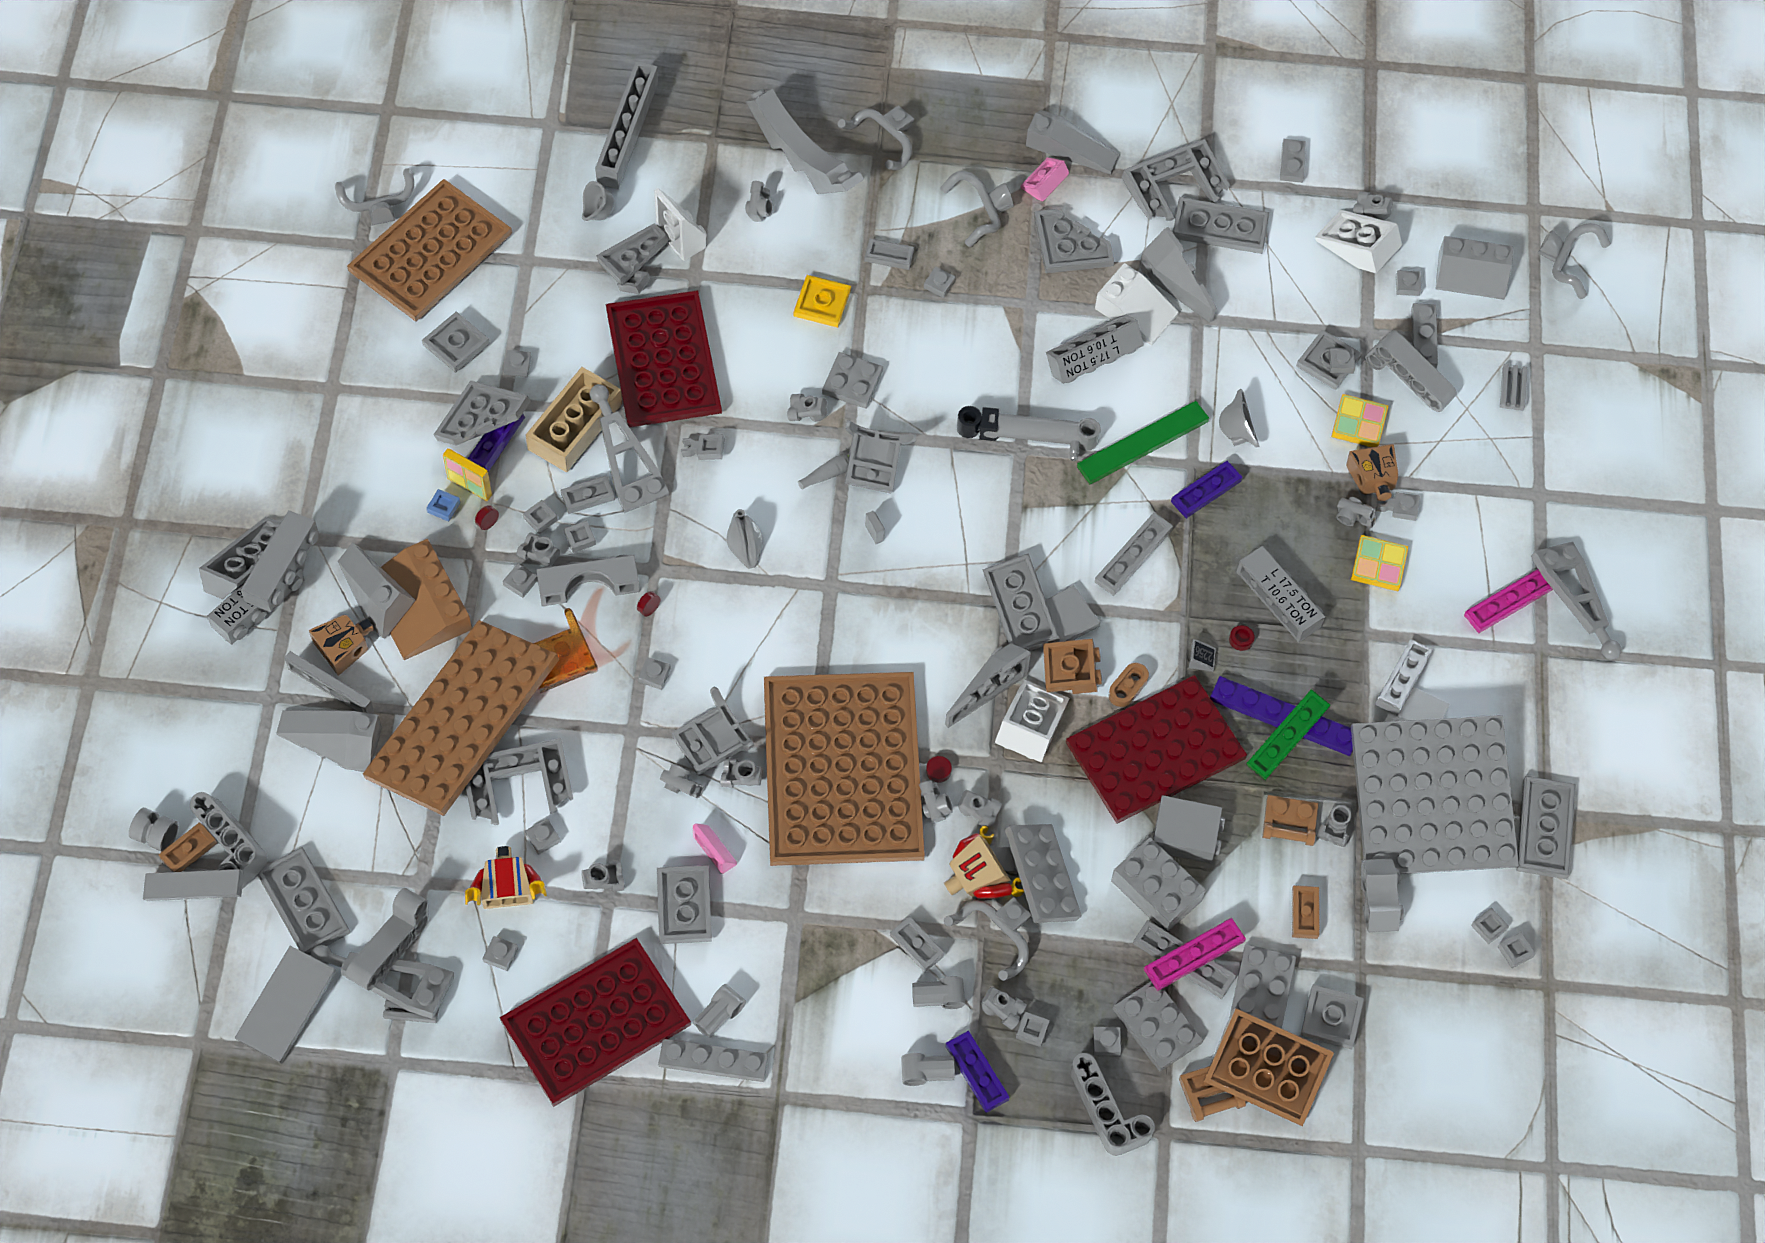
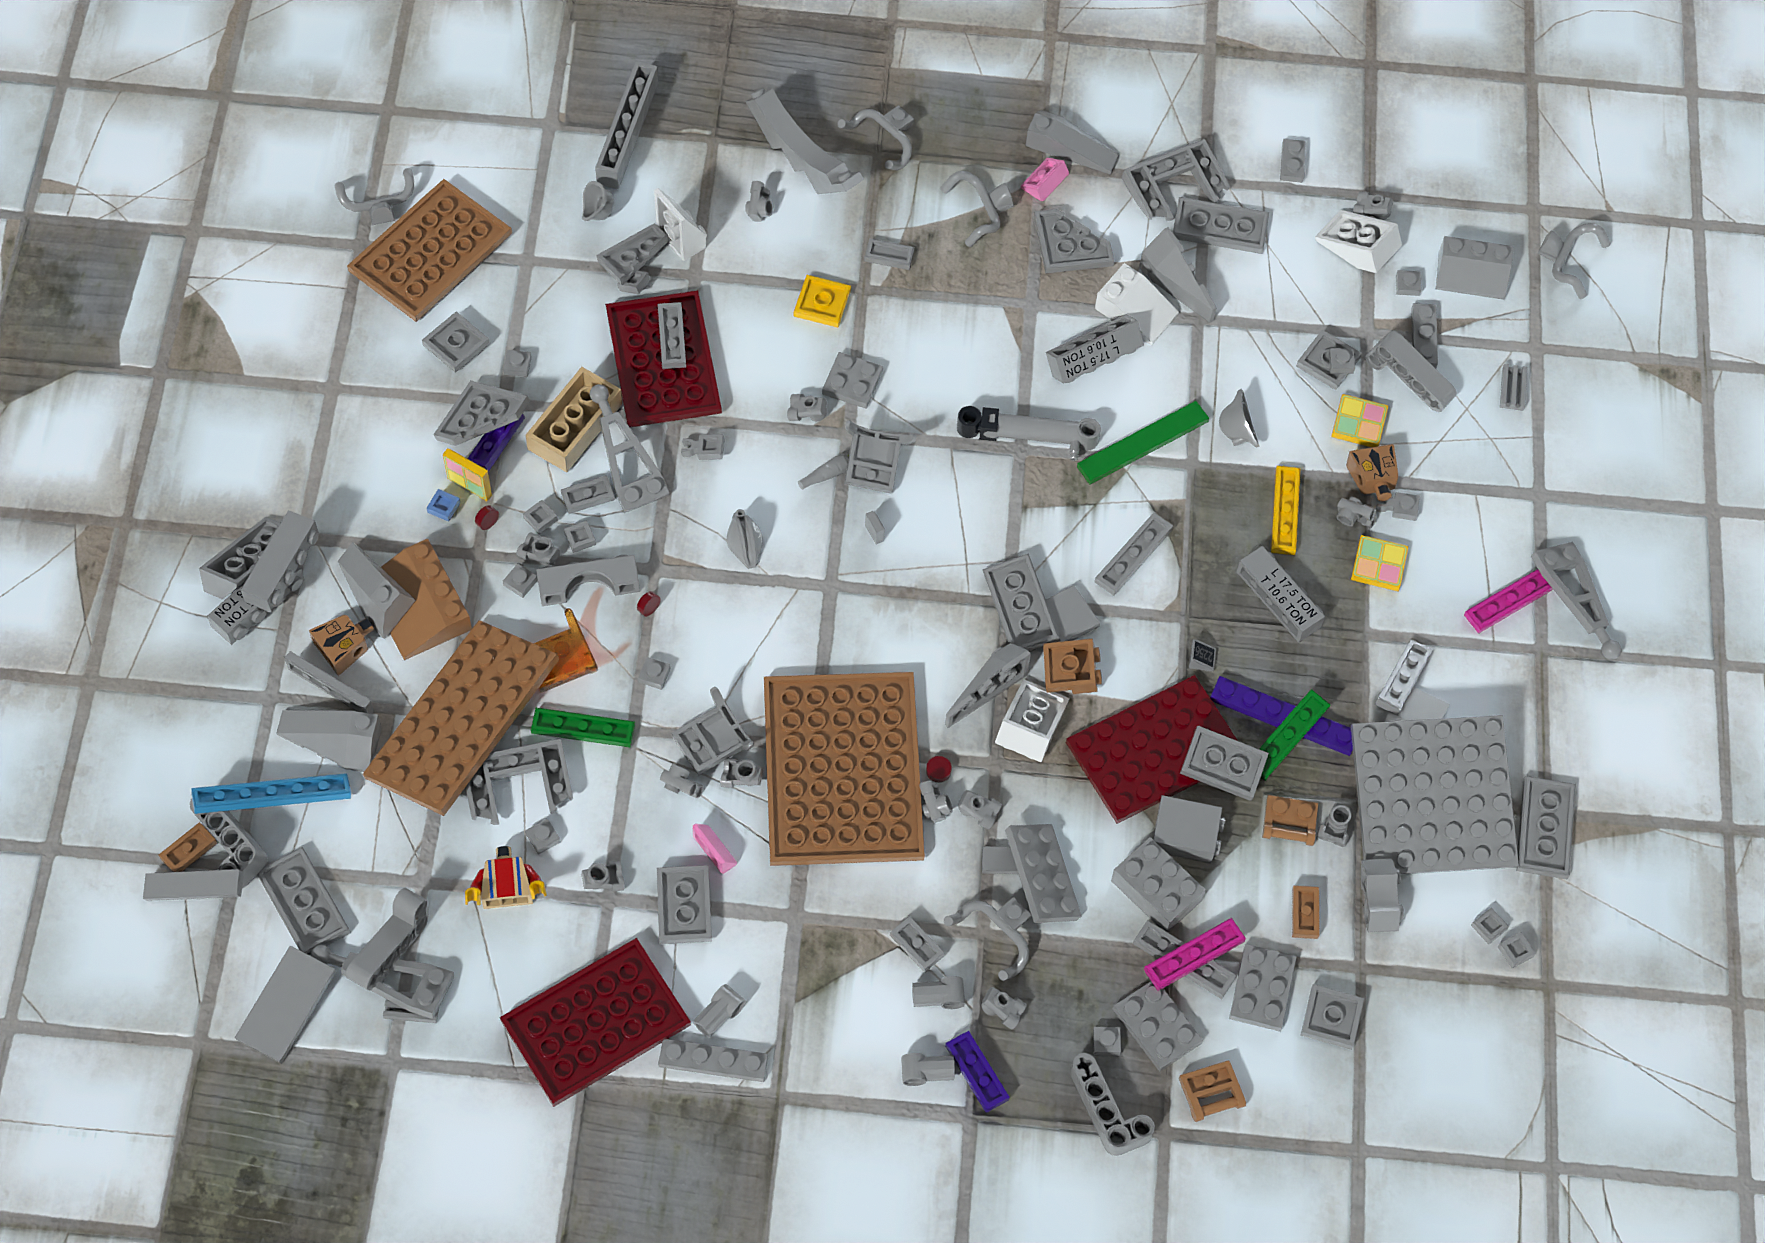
(150, 828): light grey wheel -> none
(270, 793): none -> dark azure tile
(500, 953): light grey plate -> none
(583, 727): none -> green tile
(671, 335): none -> light grey plate
(939, 282): light grey plate -> none
(979, 869): tan torso -> none
(1032, 1029): light grey plate -> none
(1127, 686): medium nougat plate -> none
(1206, 489): dark purple plate -> none
(1224, 763): none -> light grey plate
(1241, 638): dark red tile -> none
(1268, 1066): medium nougat slope -> none
(1285, 510): none -> yellow tile

